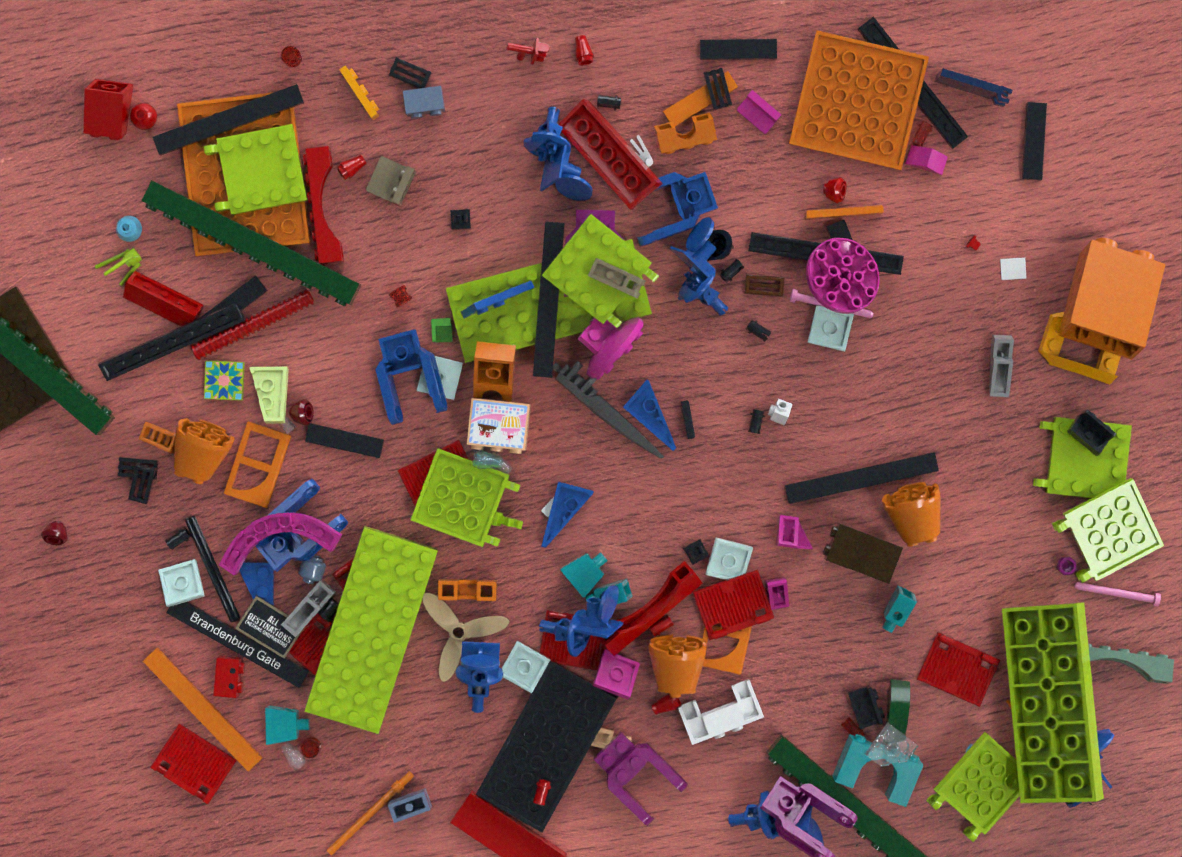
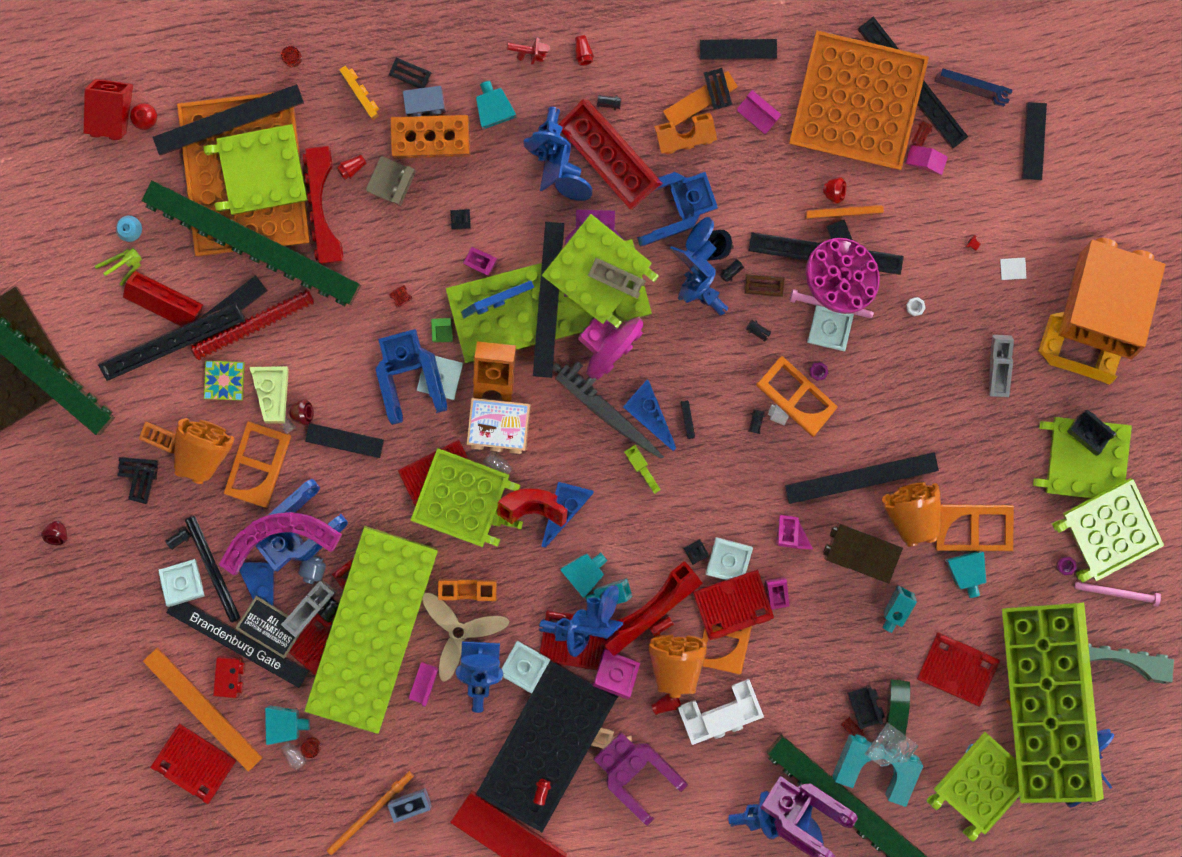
(422, 126): none -> orange brick
(423, 683): none -> dark pink panel
(480, 261): none -> dark pink slope
(486, 460): clear light blue cone -> none
(493, 106): none -> teal torso
(531, 502): none -> red arch
(640, 464): none -> lime piece
(645, 156): white piece -> none
(809, 422): none -> orange window
(818, 371): none -> magenta tile
(915, 306): none -> white tile
(951, 512): none -> orange window
(968, 571): none -> teal torso

